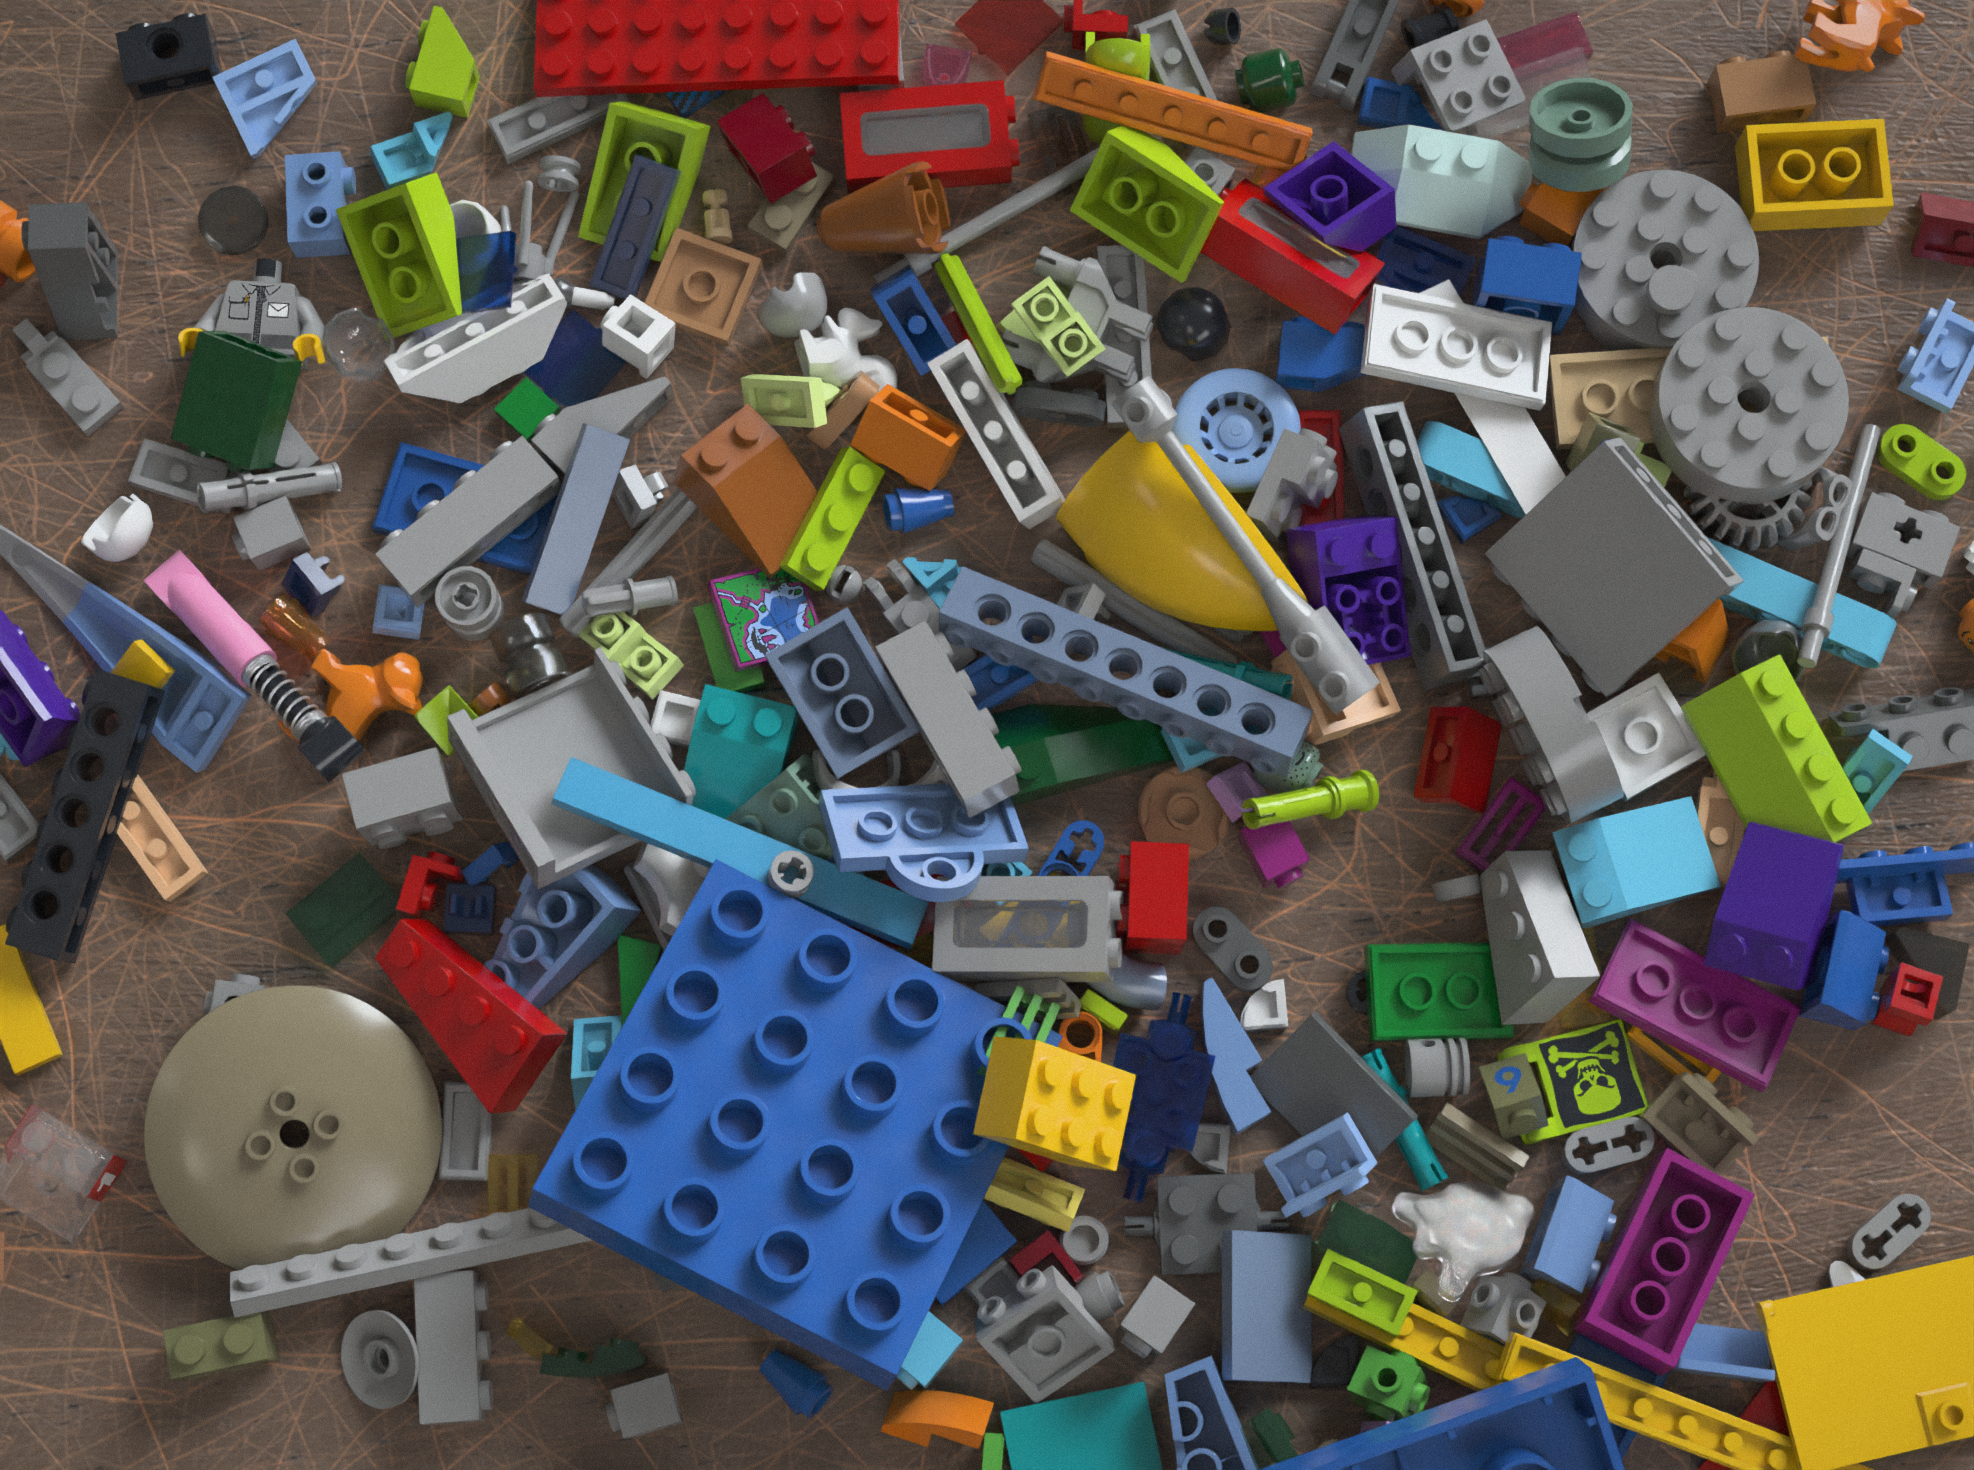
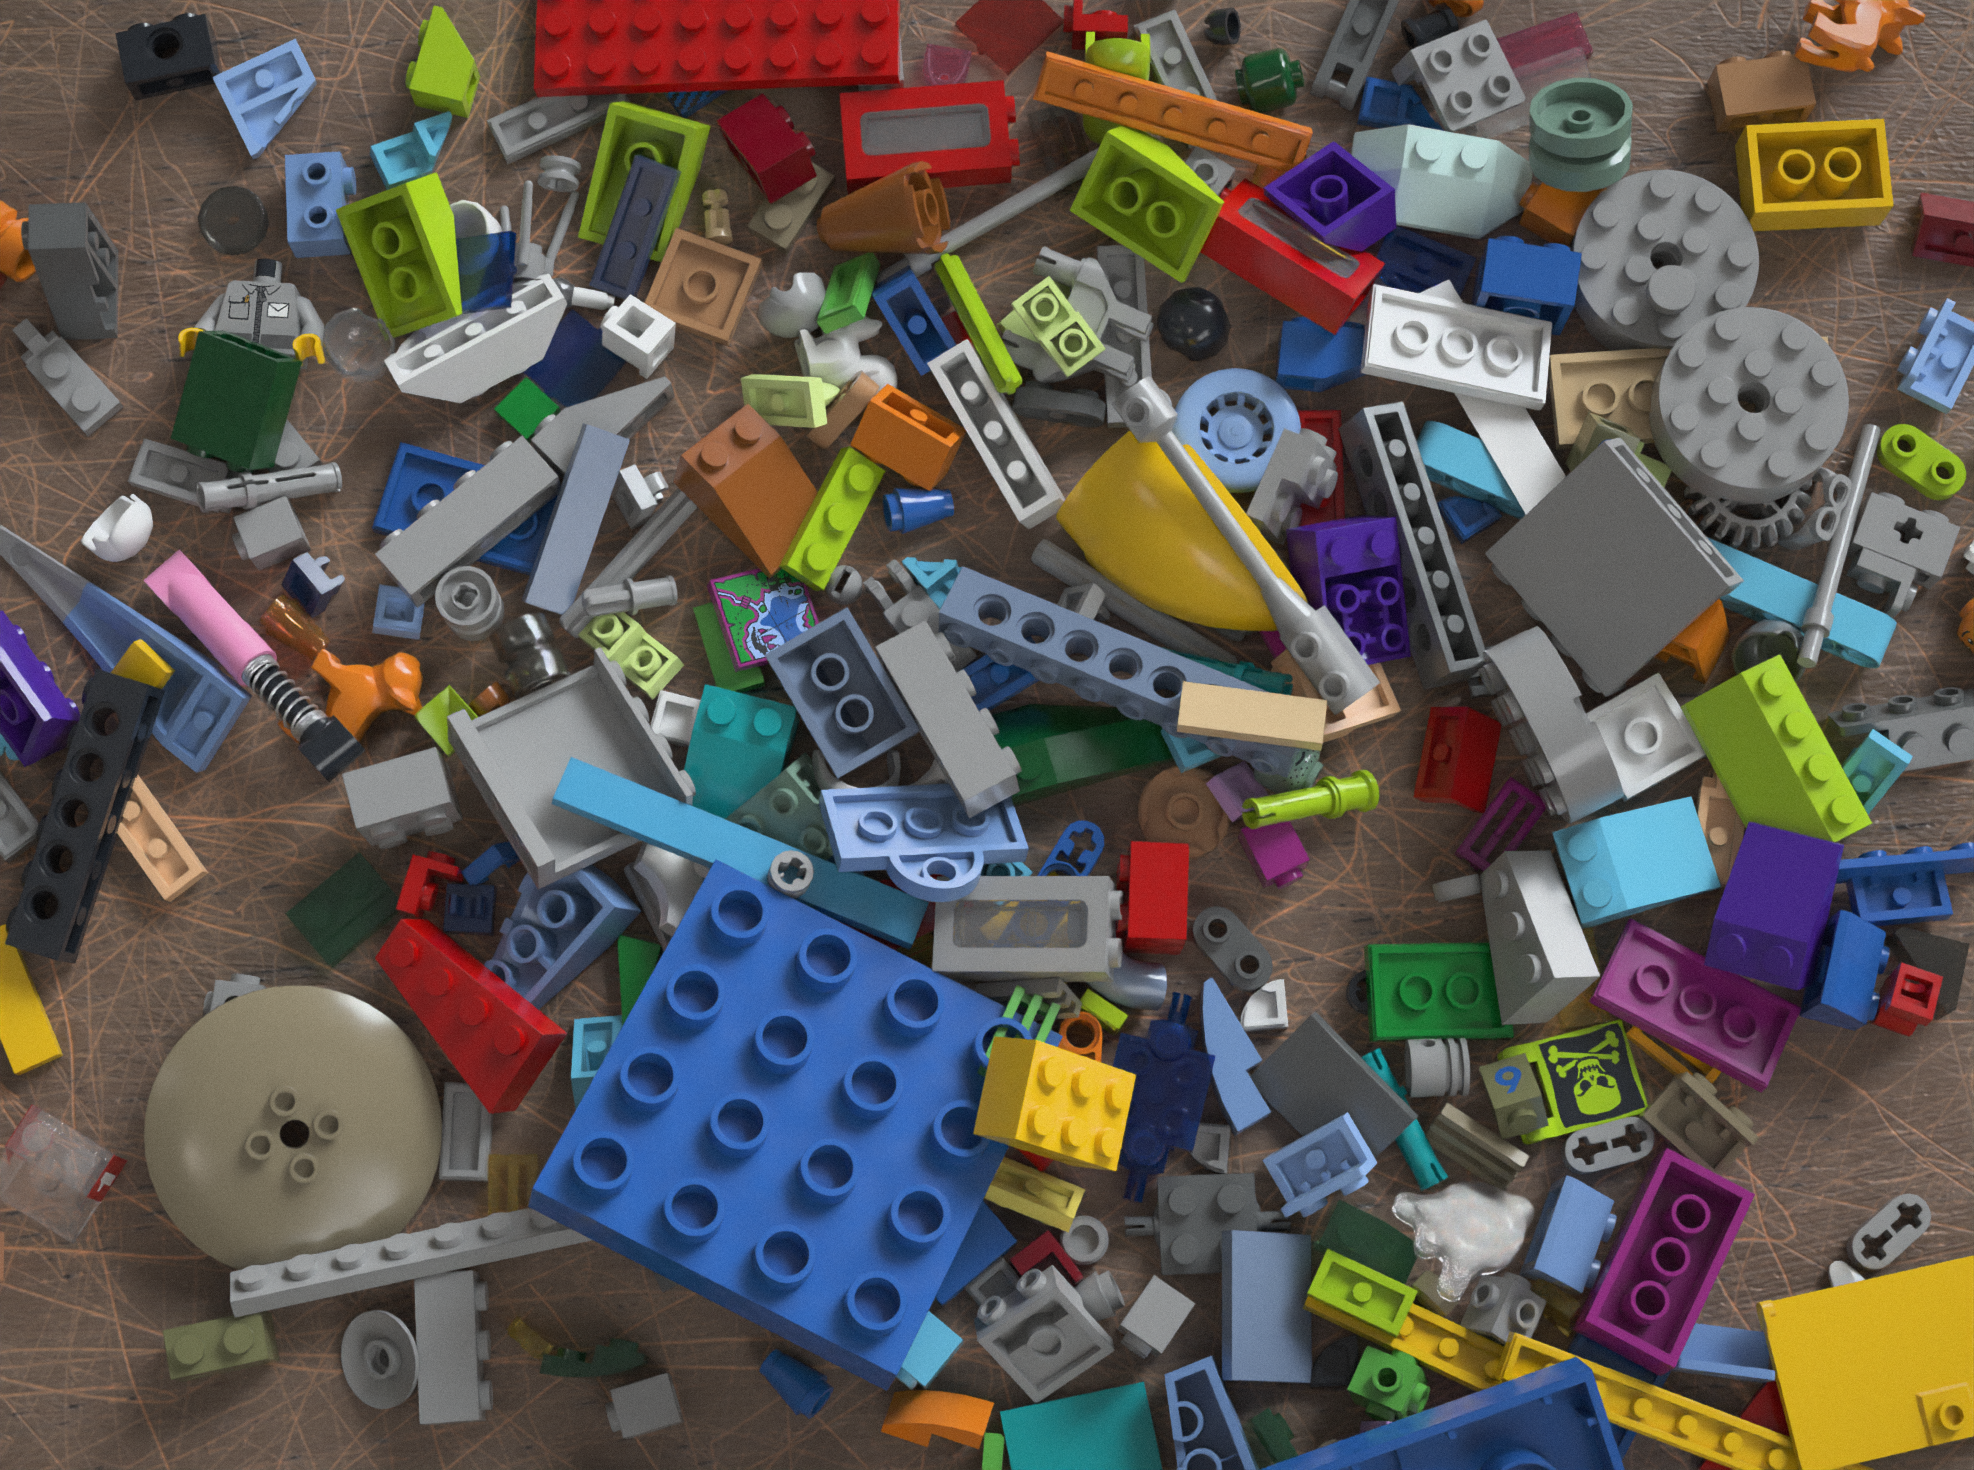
(848, 292): none -> bright green tile
(1252, 716): none -> tan tile

